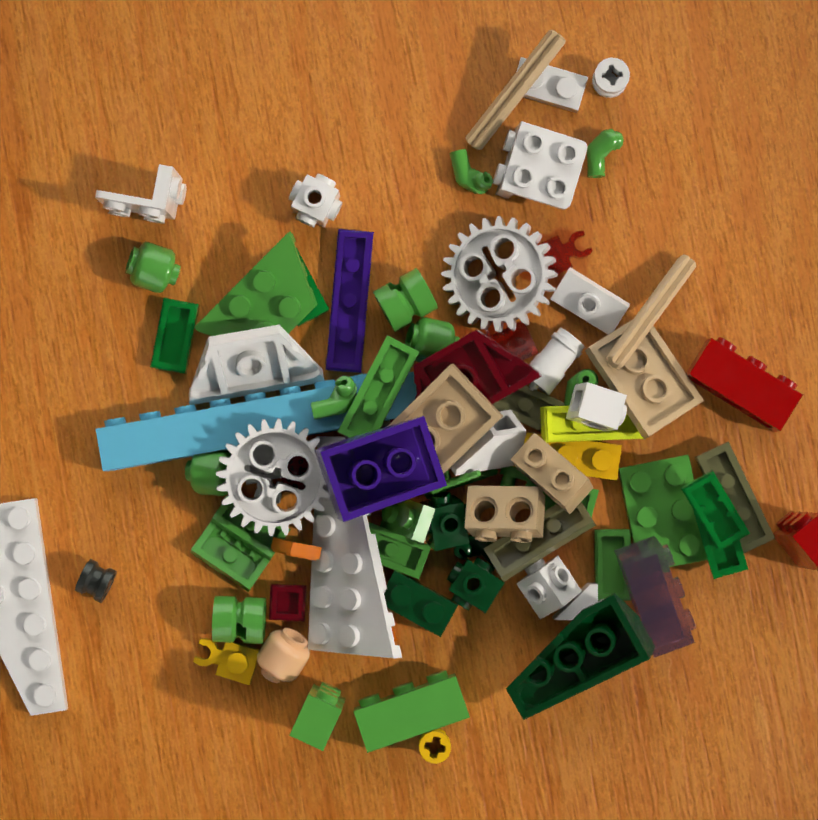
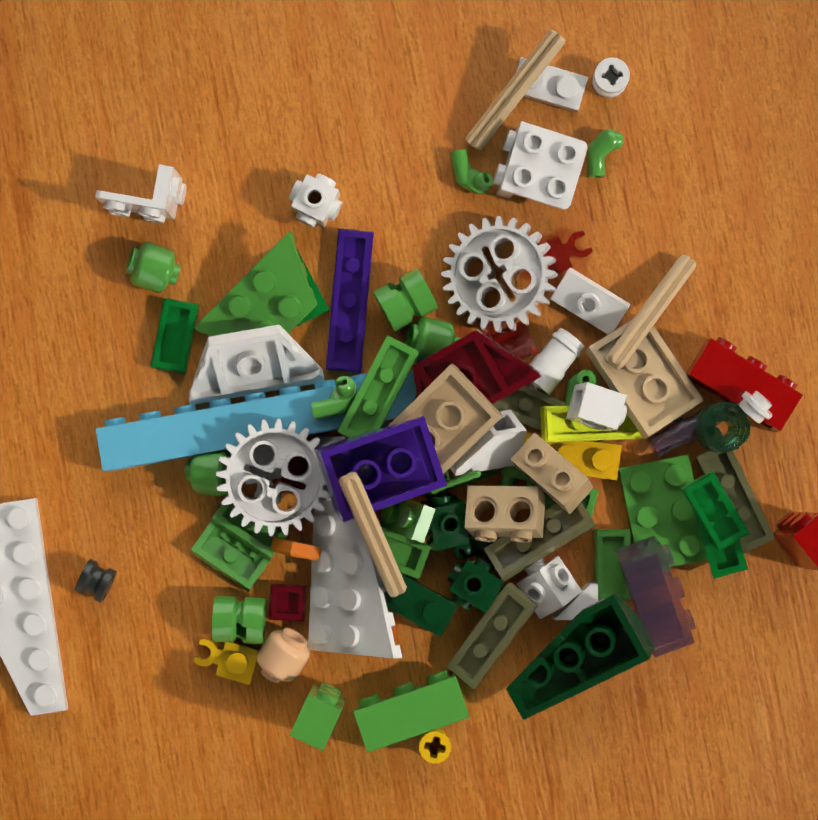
(372, 534): none -> tan axle
(492, 635): none -> olive plate
(678, 433): none -> pin
(711, 437): none -> clear green wheel
(756, 406): none -> white plate

